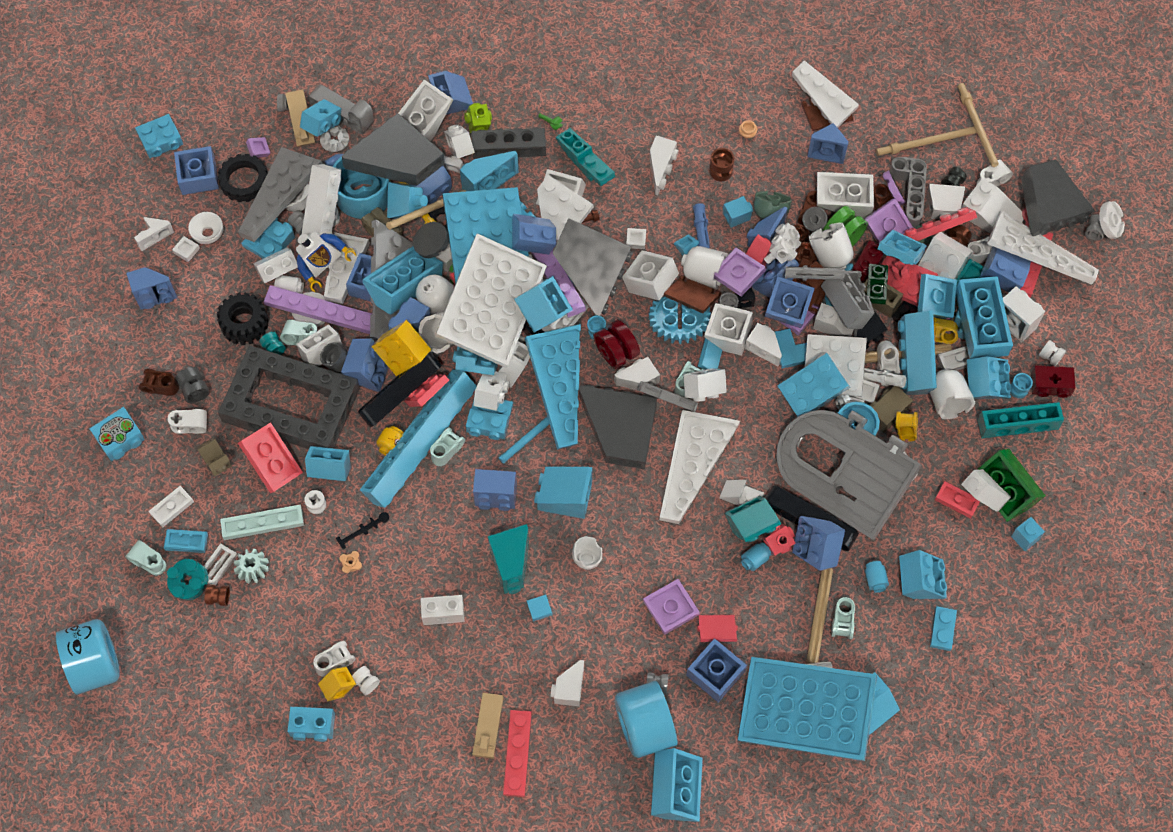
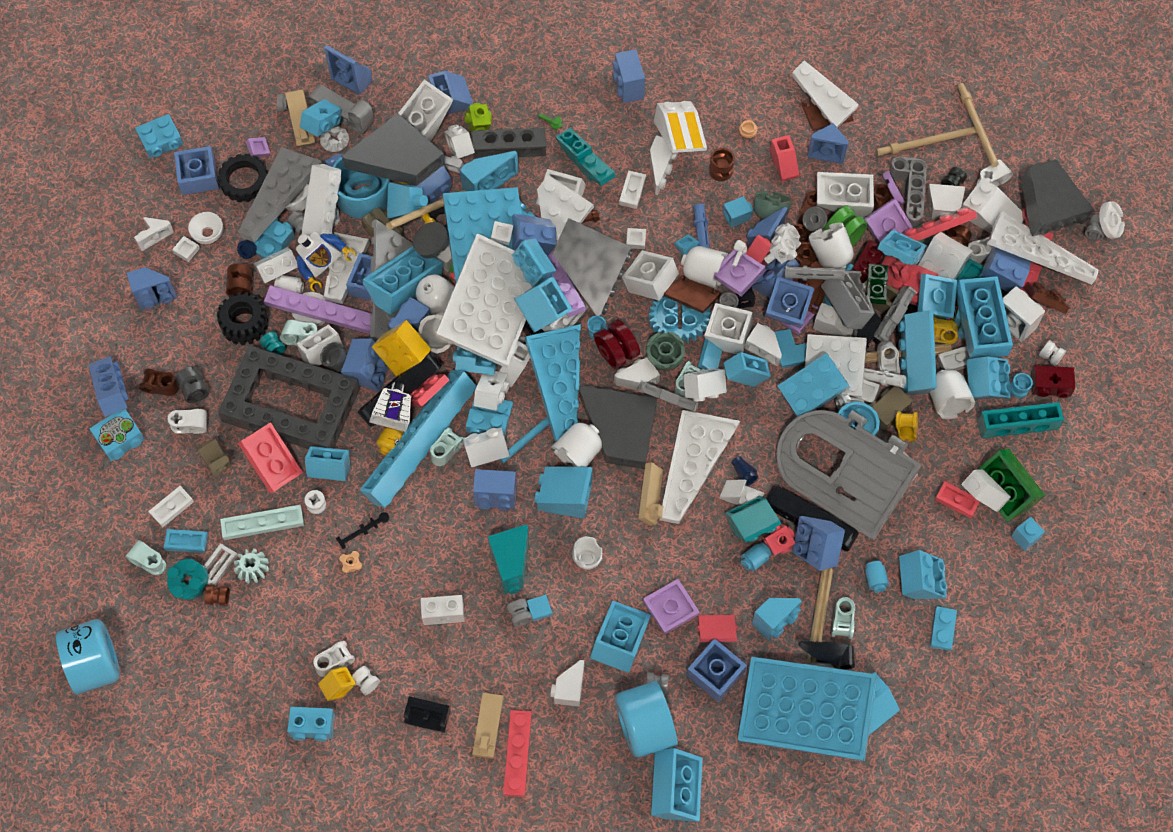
(108, 385): none -> medium blue brick
(238, 279): none -> copper wheel
(246, 249): none -> dark blue tile
(347, 71): none -> medium blue slope
(392, 408): none -> white torso
(426, 714): none -> black hinge
(486, 447): none -> white brick
(501, 233): none -> white plate
(519, 612): none -> light grey wheel
(533, 262): none -> medium azure slope
(578, 445): none -> white cylinder
(620, 636): none -> medium azure slope
(628, 76): none -> medium blue brick
(632, 189): none -> white plate
(650, 509): none -> tan hinge
(665, 351): none -> sand green cylinder
(680, 126): none -> white slope
(741, 247): none -> white hand
(745, 470): none -> dark blue cone
(747, 369): none -> medium azure brick
(775, 615): none -> medium azure slope
(784, 157): none -> coral slope
(832, 653): none -> black piece
(895, 313): none -> light grey piece
(1052, 299): none -> copper plate

